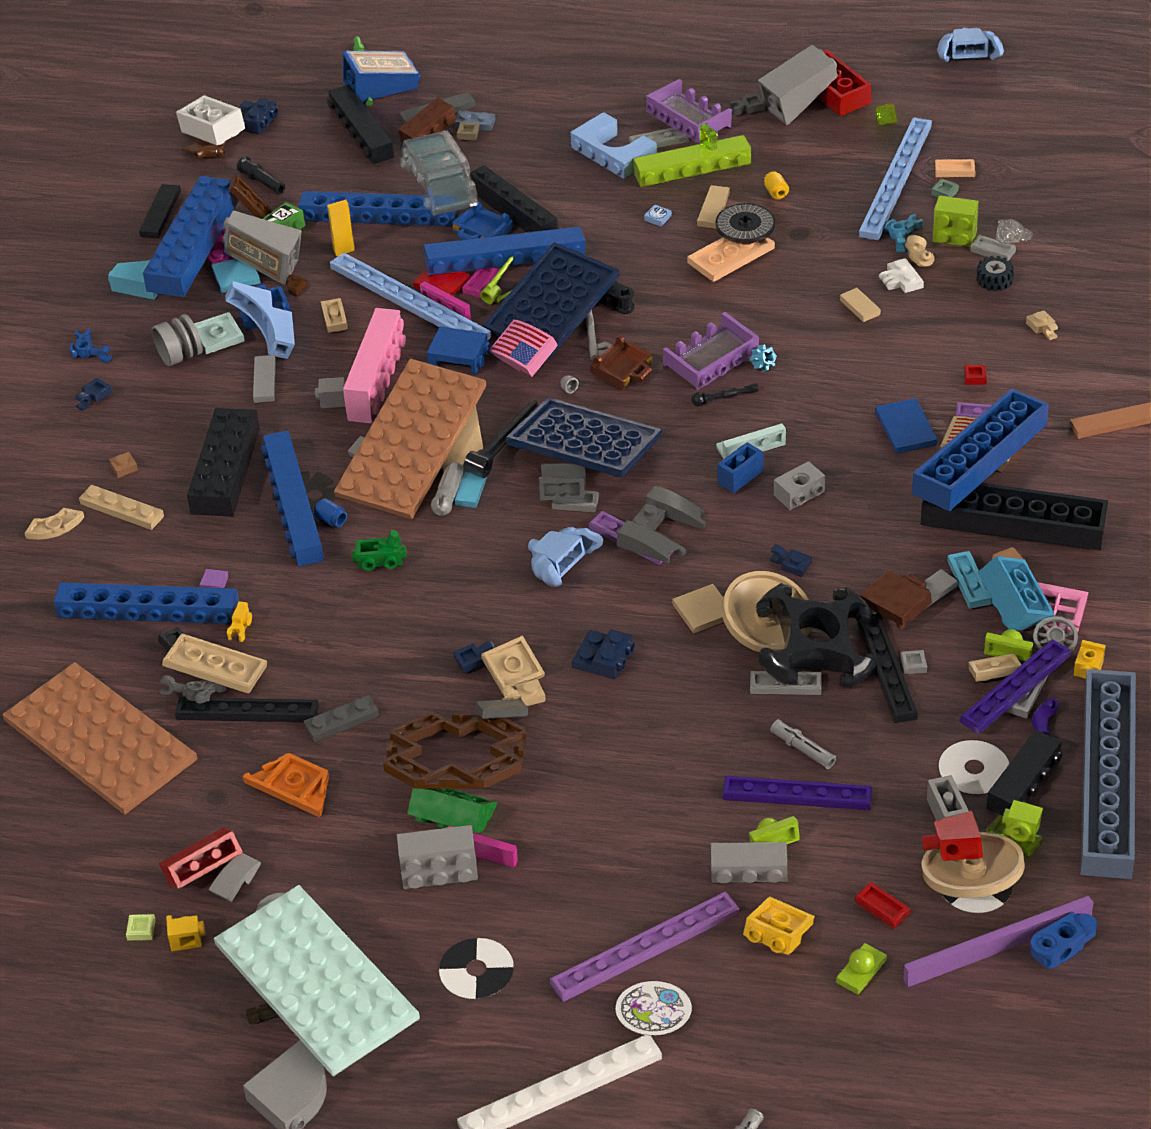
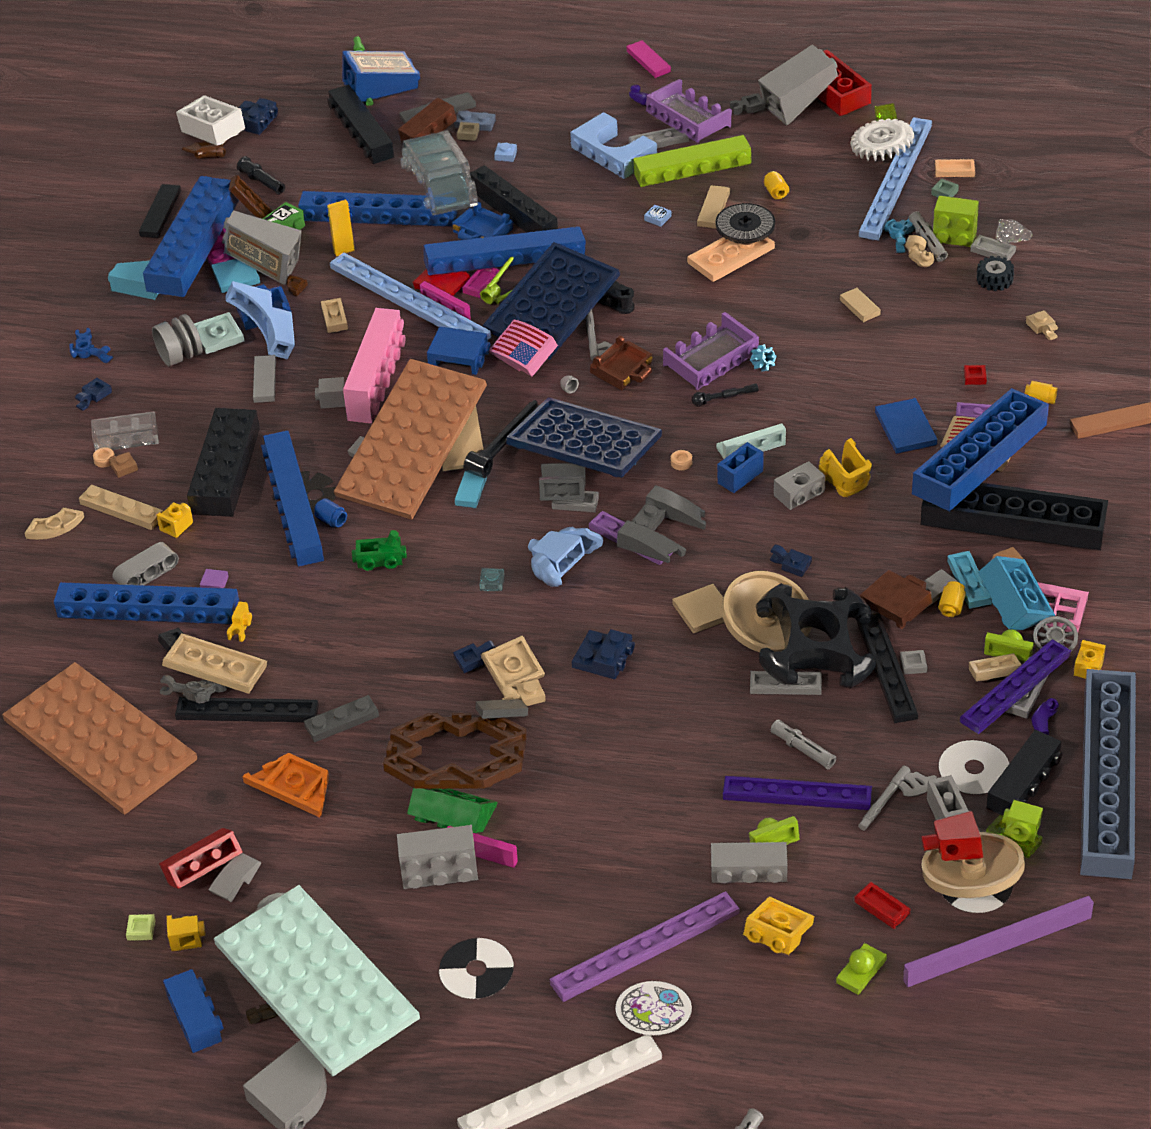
(102, 456): none -> light nougat tile
(125, 431): none -> clear brick
(146, 565): none -> light grey beam
(175, 519): none -> yellow brick
(193, 1010): none -> blue brick
(447, 489): light grey piece -> none
(492, 579): none -> clear light blue plate
(505, 152): none -> light blue plate
(637, 95): none -> dark purple arm
(648, 59): none -> dark pink tile
(681, 460): none -> light nougat tile
(708, 137): clear neon green plate -> none
(852, 462): none -> yellow piece
(883, 140): none -> white gear
(897, 782): none -> light grey piece
(902, 275): white hinge -> none
(917, 222): none -> light grey pin
(952, 599): none -> yellow brick
(969, 44): light blue torso -> none
(1042, 391): none -> yellow brick
(1062, 939): blue piece -> none

